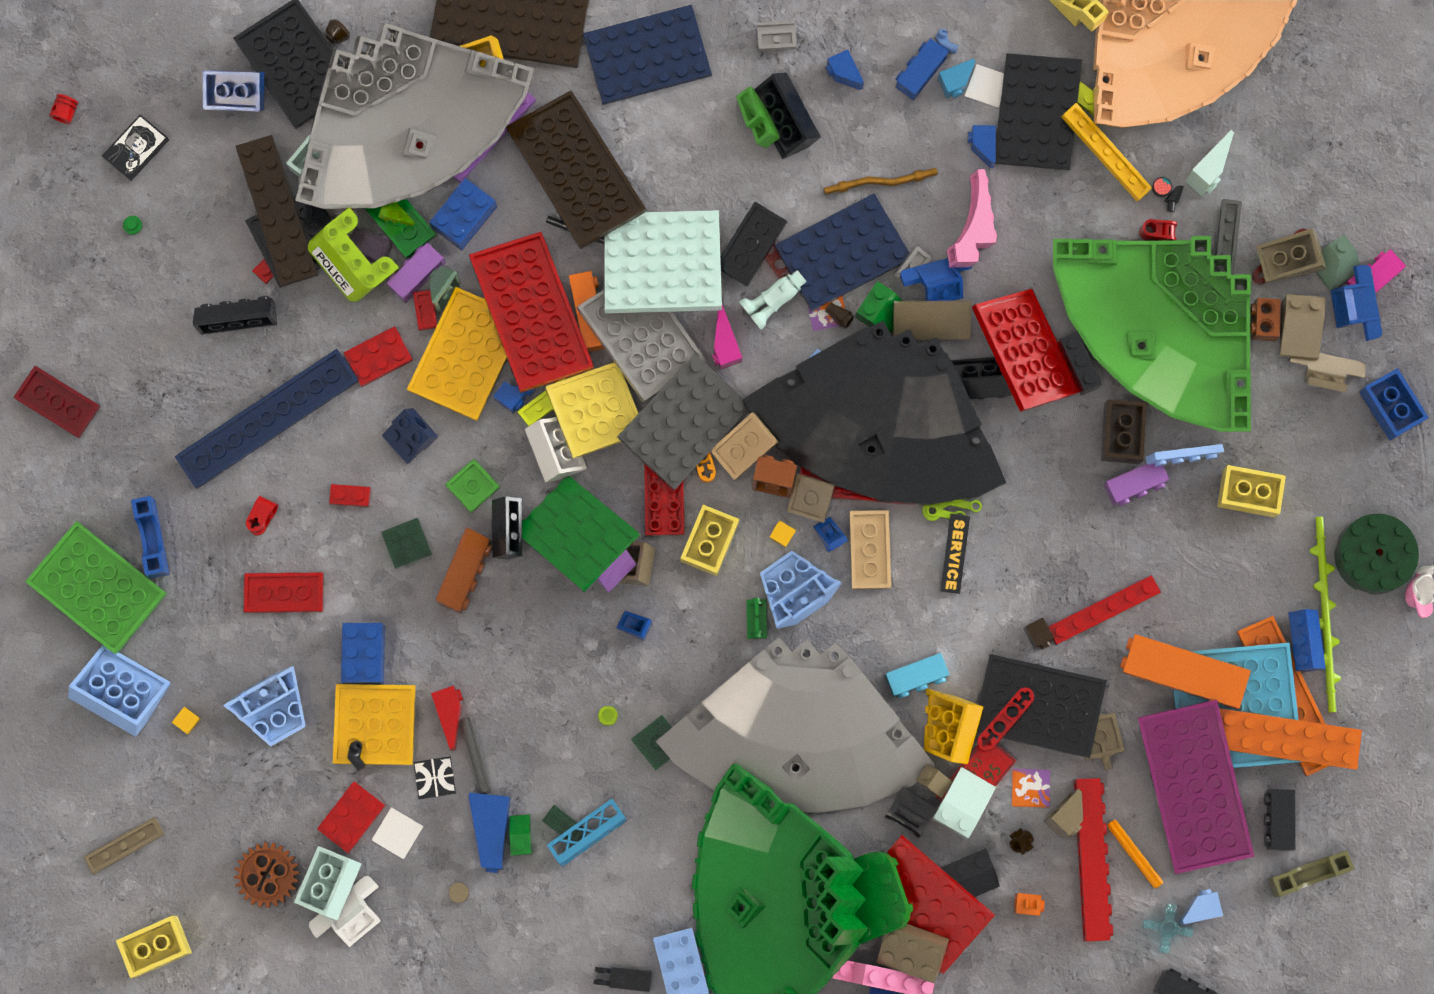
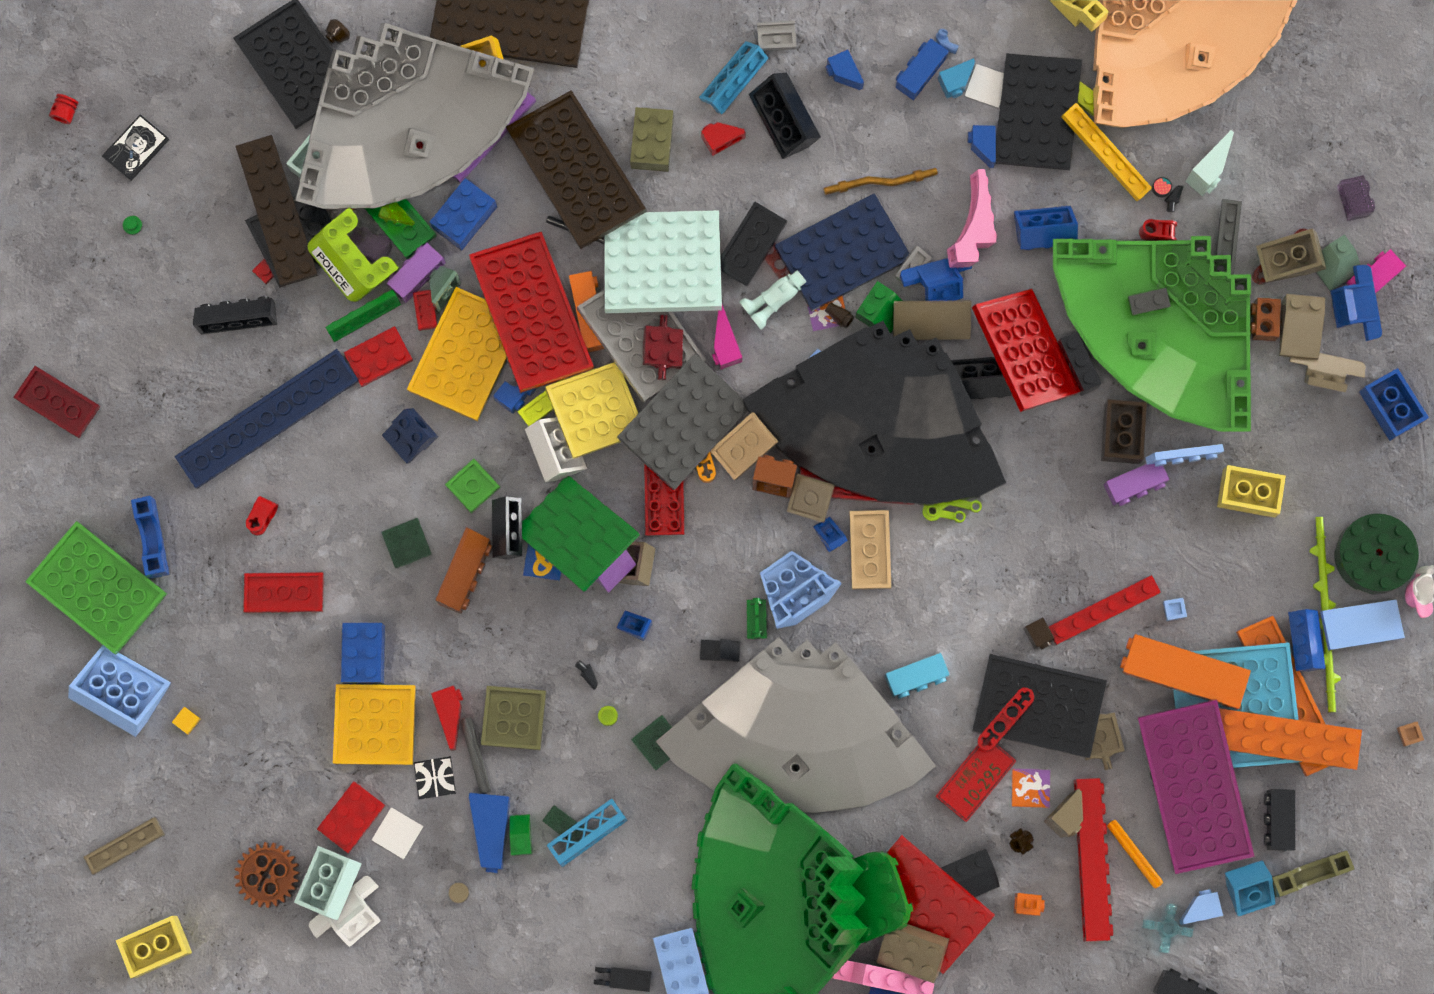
(233, 90): brick -> none
(271, 706): light blue wedge -> none
(349, 495): red plate -> none
(354, 755): black arm -> none
(363, 315): none -> green plate
(513, 718): none -> olive plate
(538, 566): none -> blue sticker
(587, 673): none -> black bar
(647, 54): dark blue plate -> none
(652, 139): none -> olive brick
(662, 347): none -> dark red plate
(709, 540): light yellow brick -> none
(720, 650): none -> black slope
(721, 136): none -> red slope
(736, 78): none -> dark azure fence
(757, 117): bright green slope -> none
(782, 534): yellow tile -> none
(914, 806): black plate -> none
(934, 781): dark tan brick -> none
(950, 726): yellow wedge -> none
(955, 553): black tile -> none
(964, 803): light aqua slope -> none
(1040, 226): none -> blue slope
(1149, 301): none -> dark grey plate
(1174, 609): none -> light blue plate
(1250, 888): none -> dark azure slope
(1356, 198): none -> clear purple brick
(1362, 624): none -> light blue tile
(1410, 733): none -> medium nougat plate

